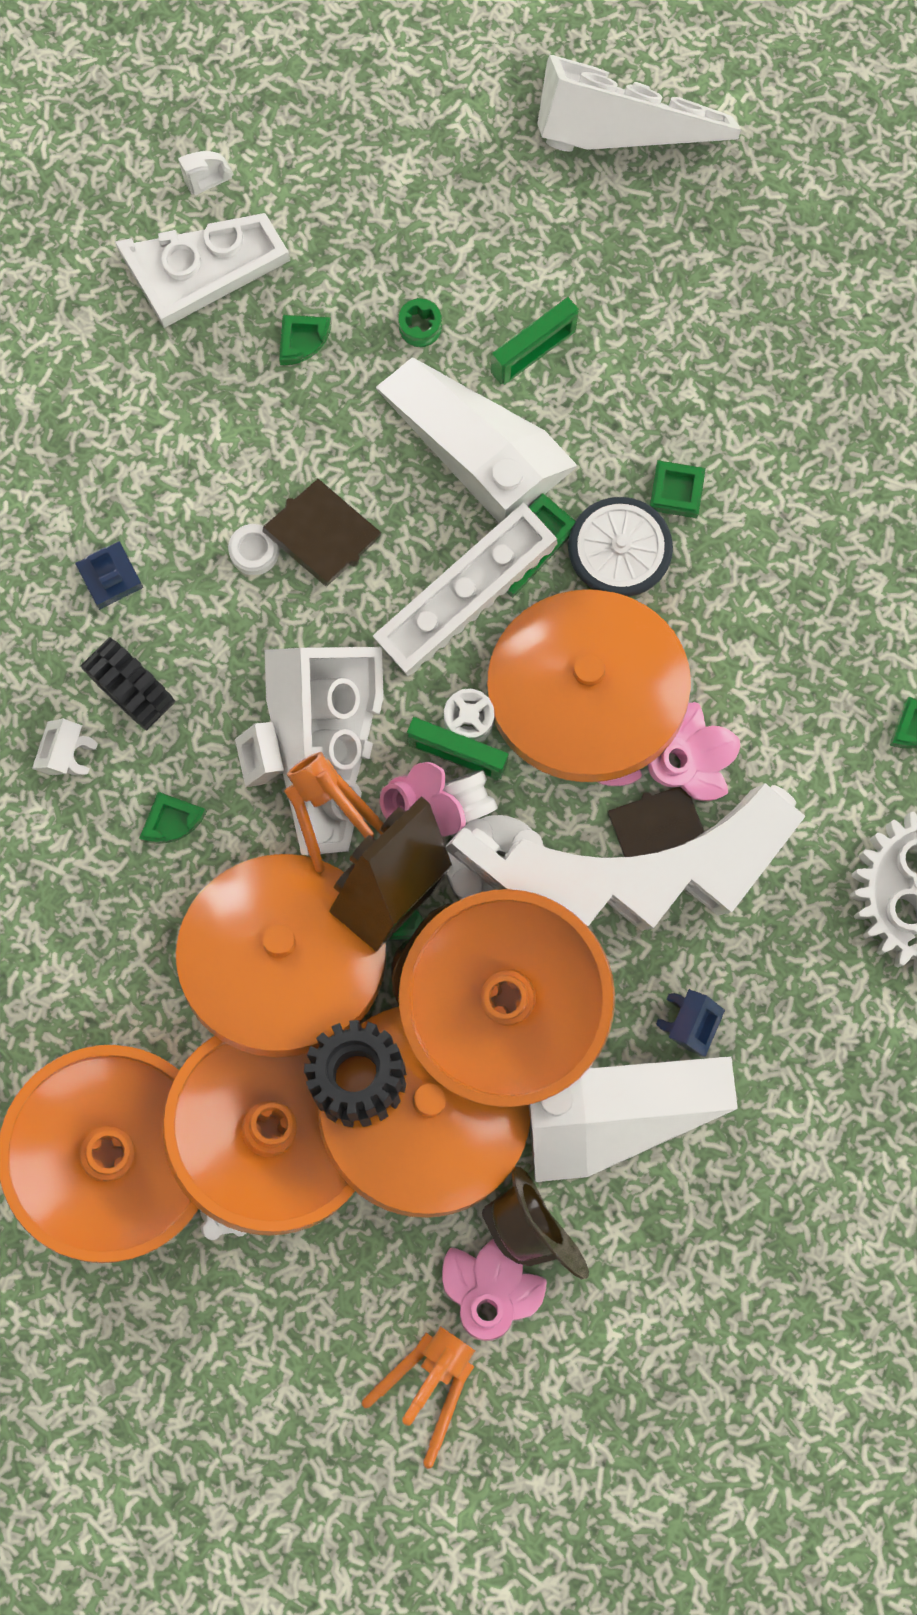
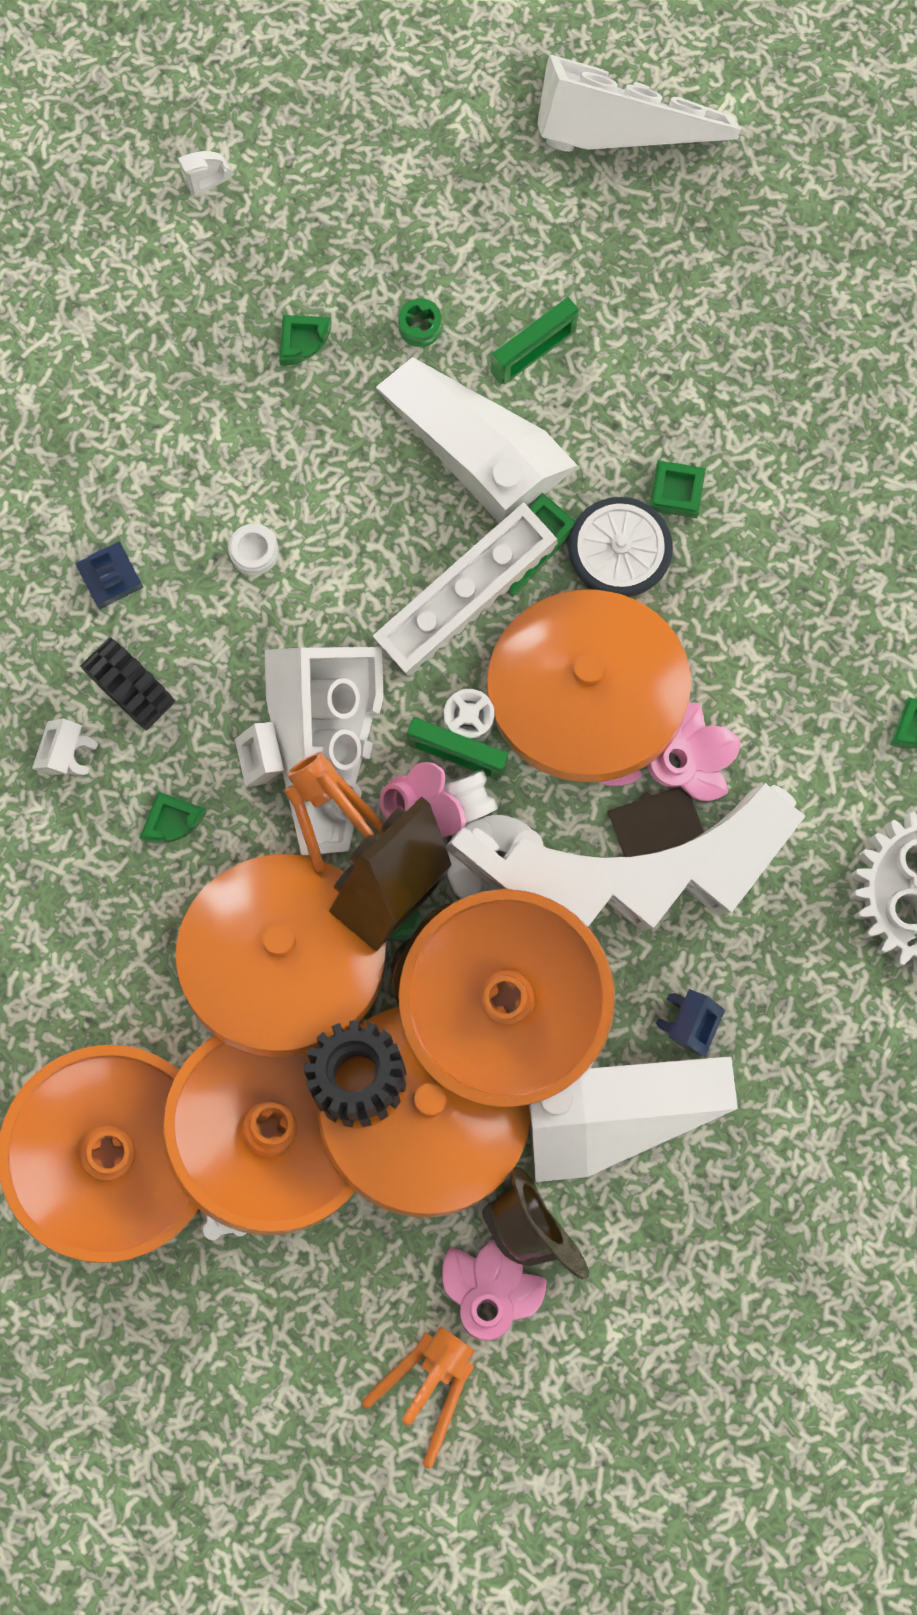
(202, 265): white wing -> none
(321, 532): dark brown piece -> none

